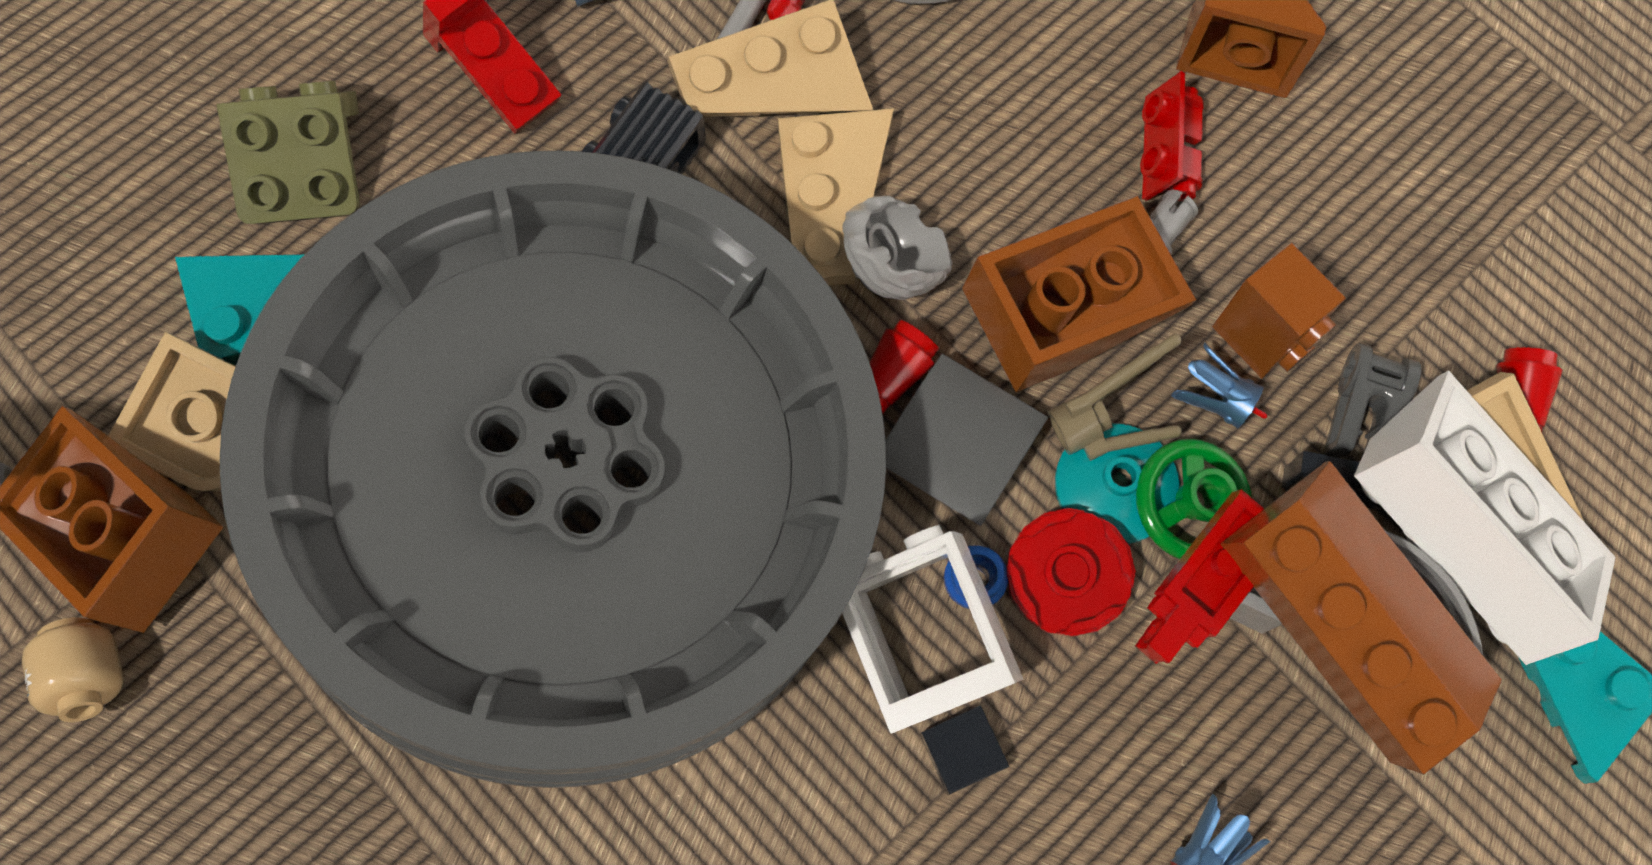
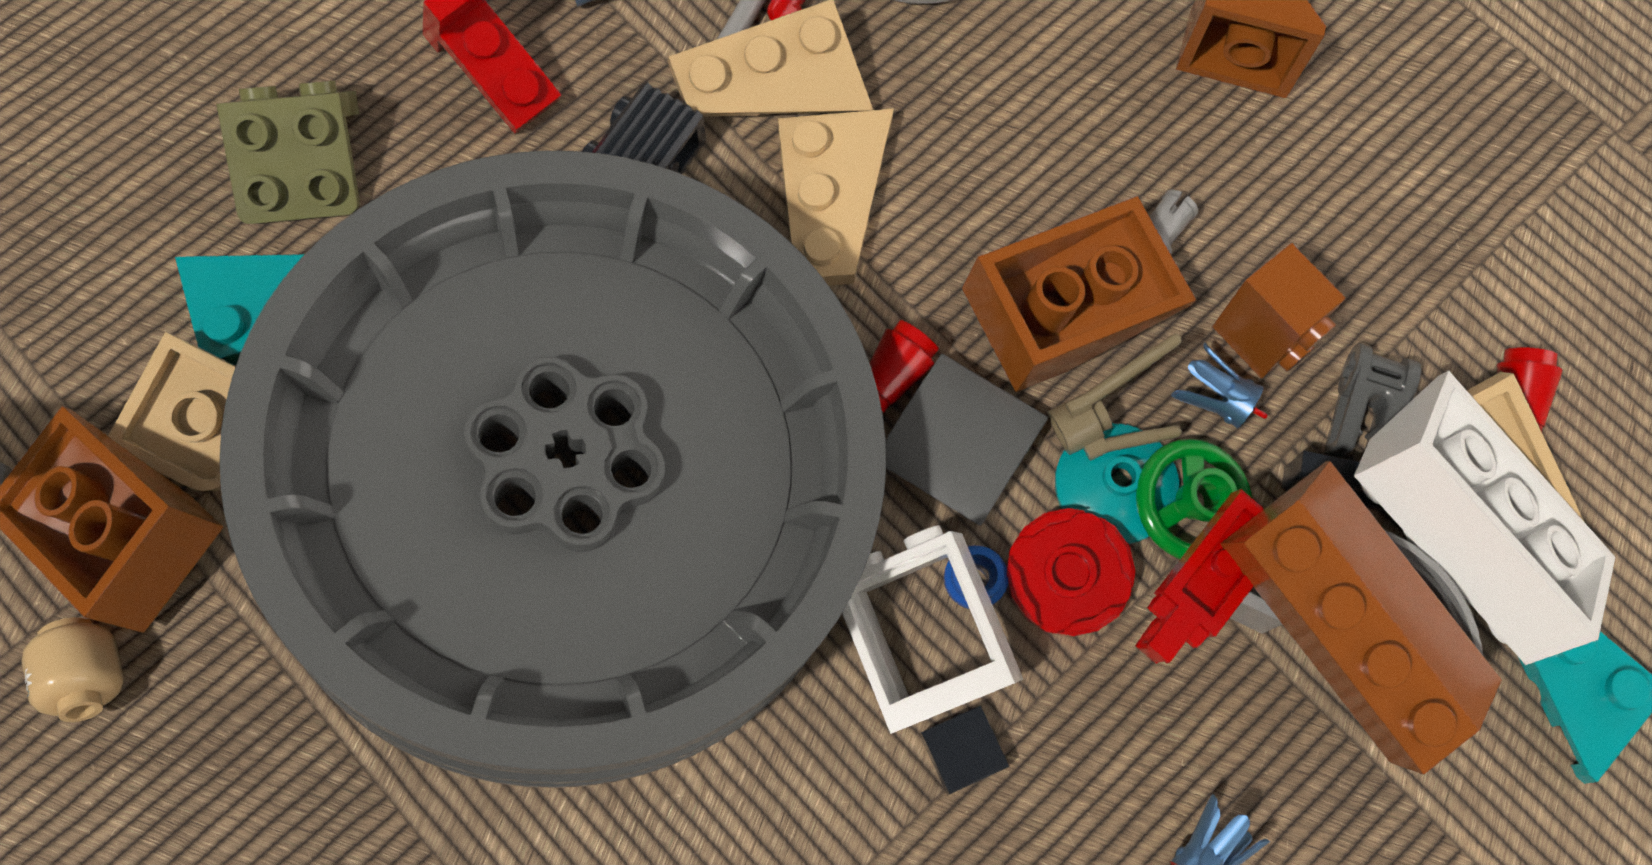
(894, 248): light grey hair -> none
(1170, 118): red hinge -> none

